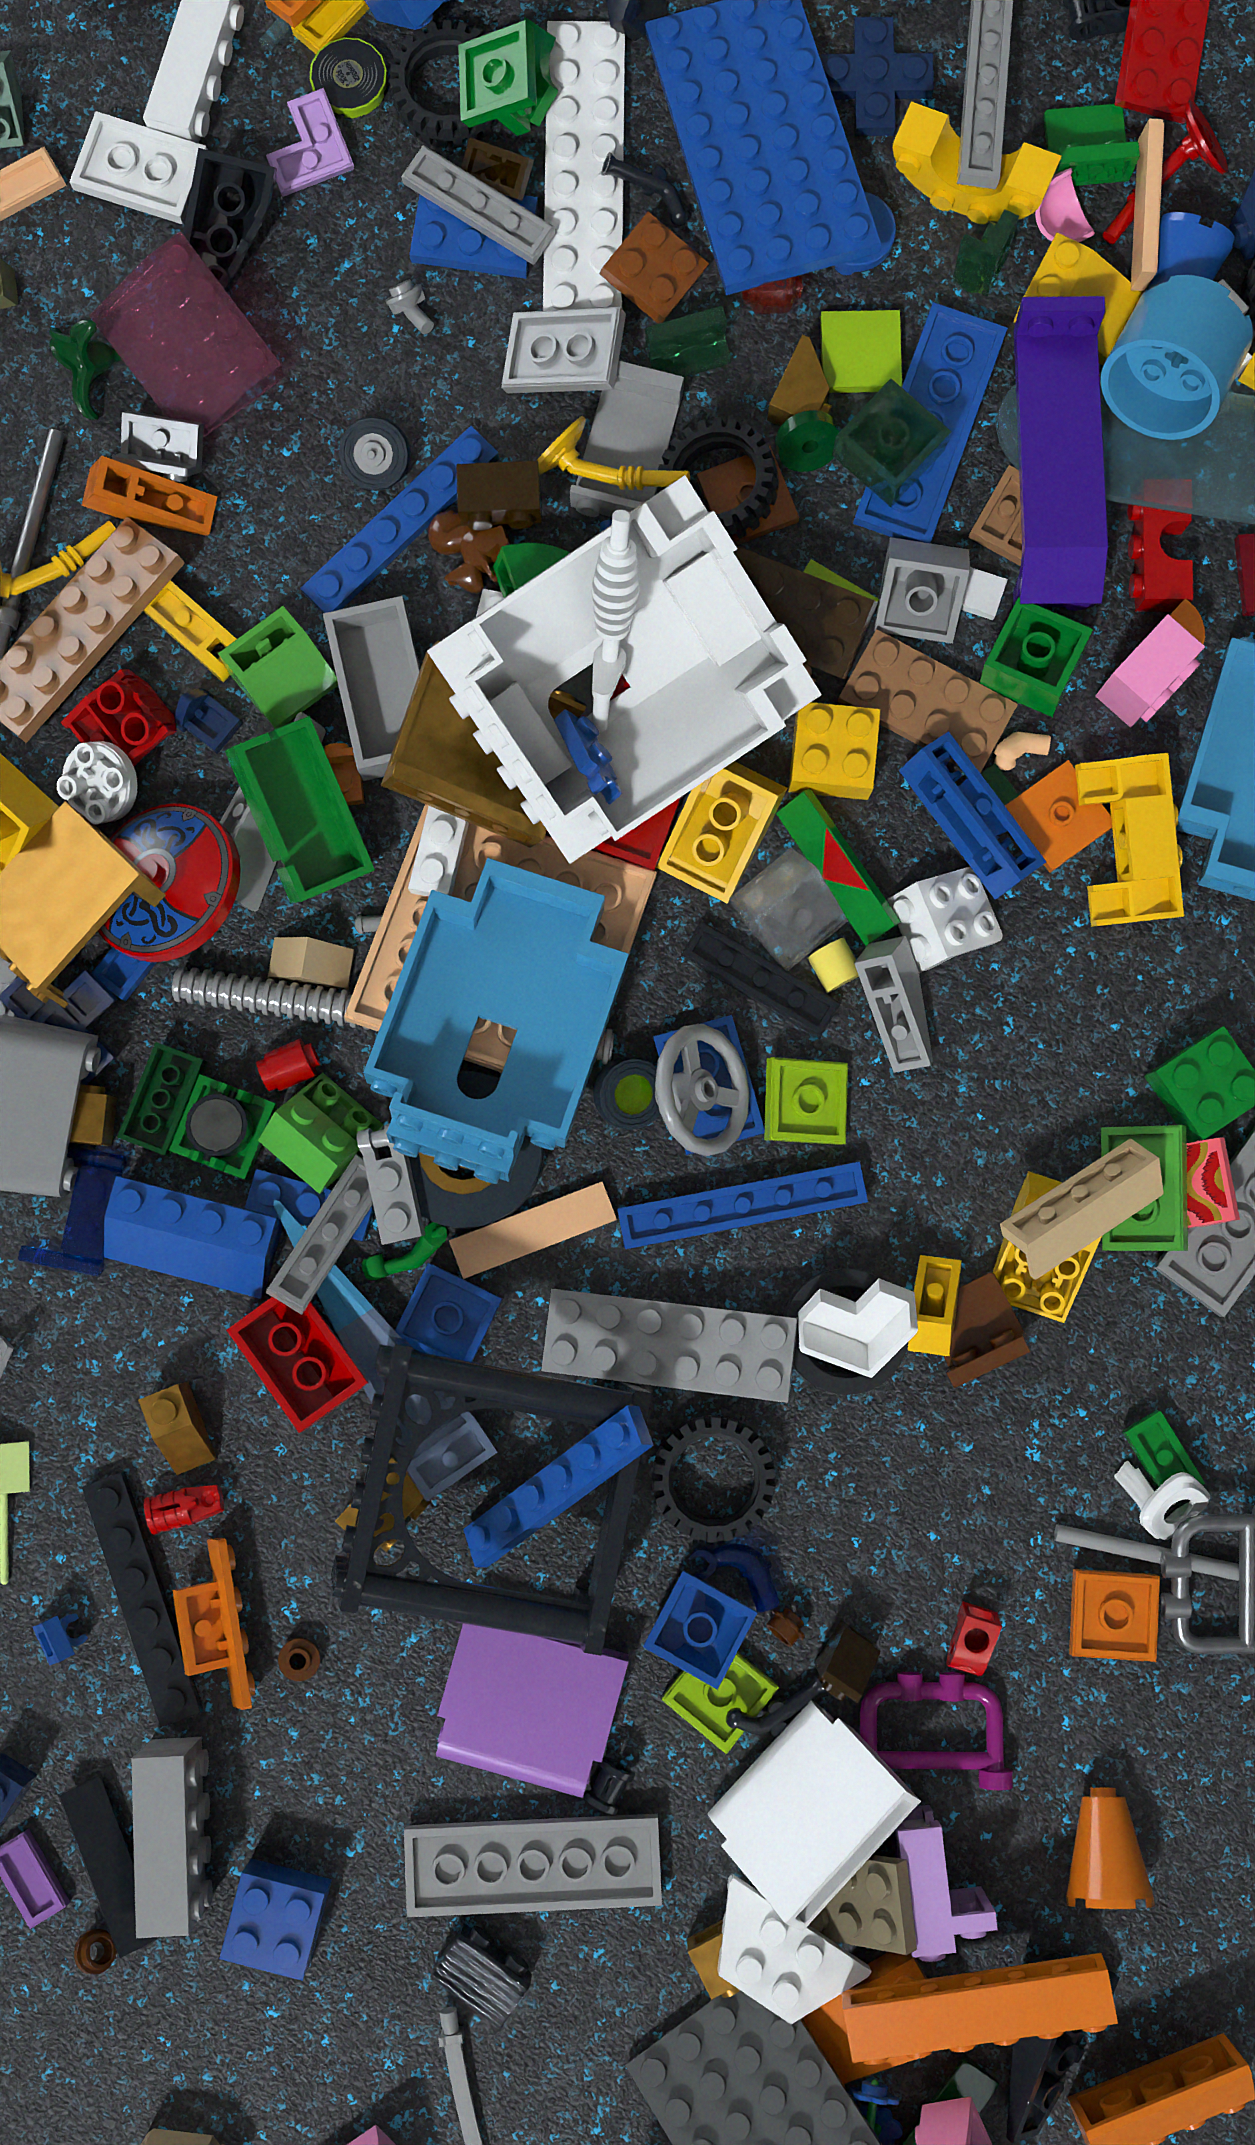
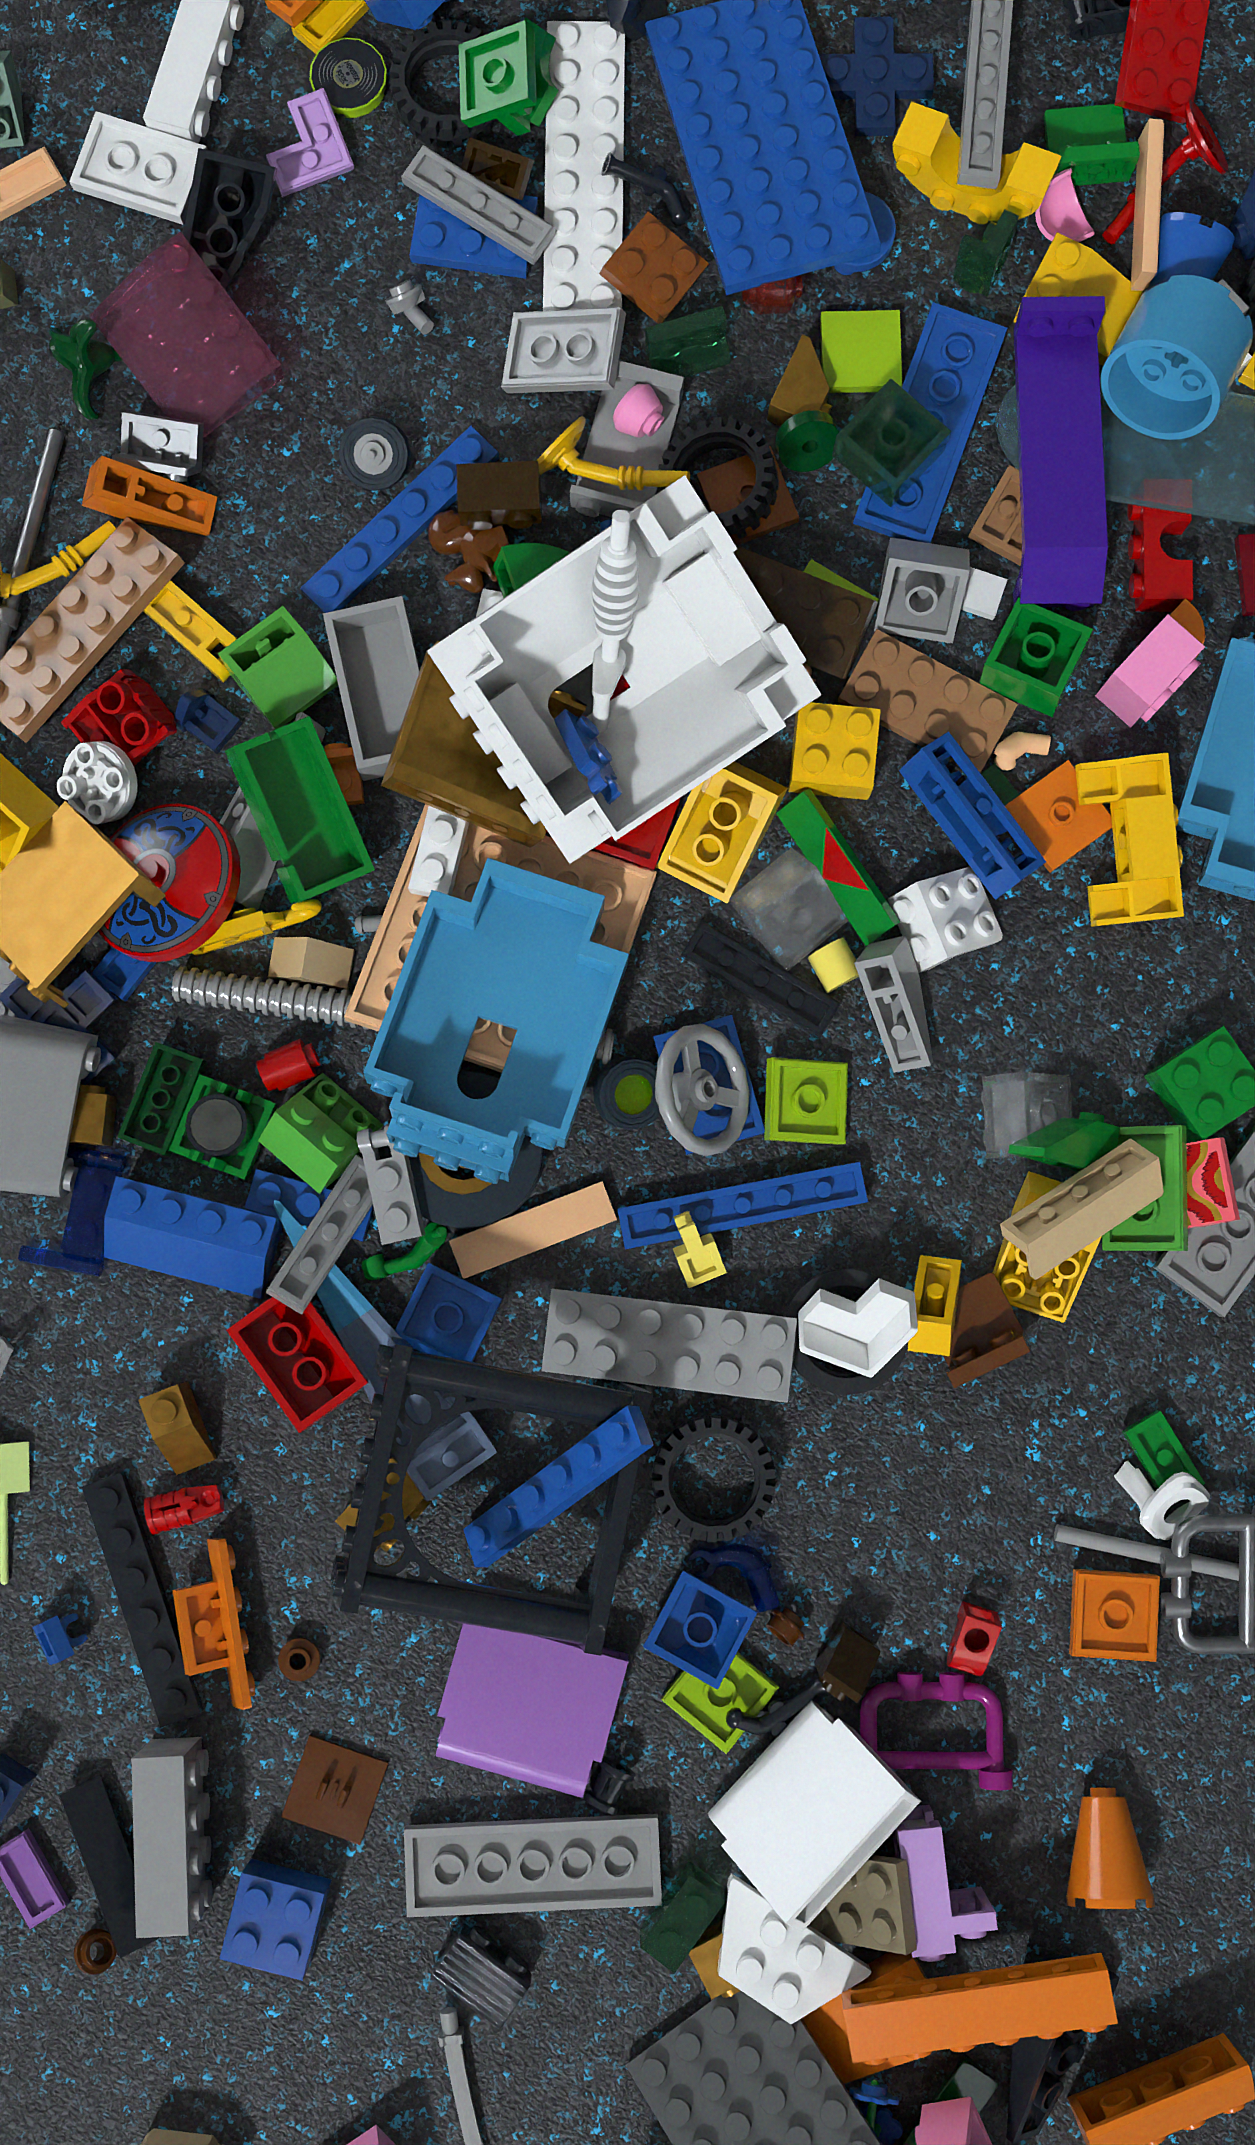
(251, 924): none -> yellow plate
(335, 1789): none -> reddish brown piece
(639, 412): none -> bright pink cone
(682, 1917): none -> clear green brick
(698, 1255): none -> light yellow plate
(1021, 1105): none -> clear slope
(1069, 1142): none -> green slope

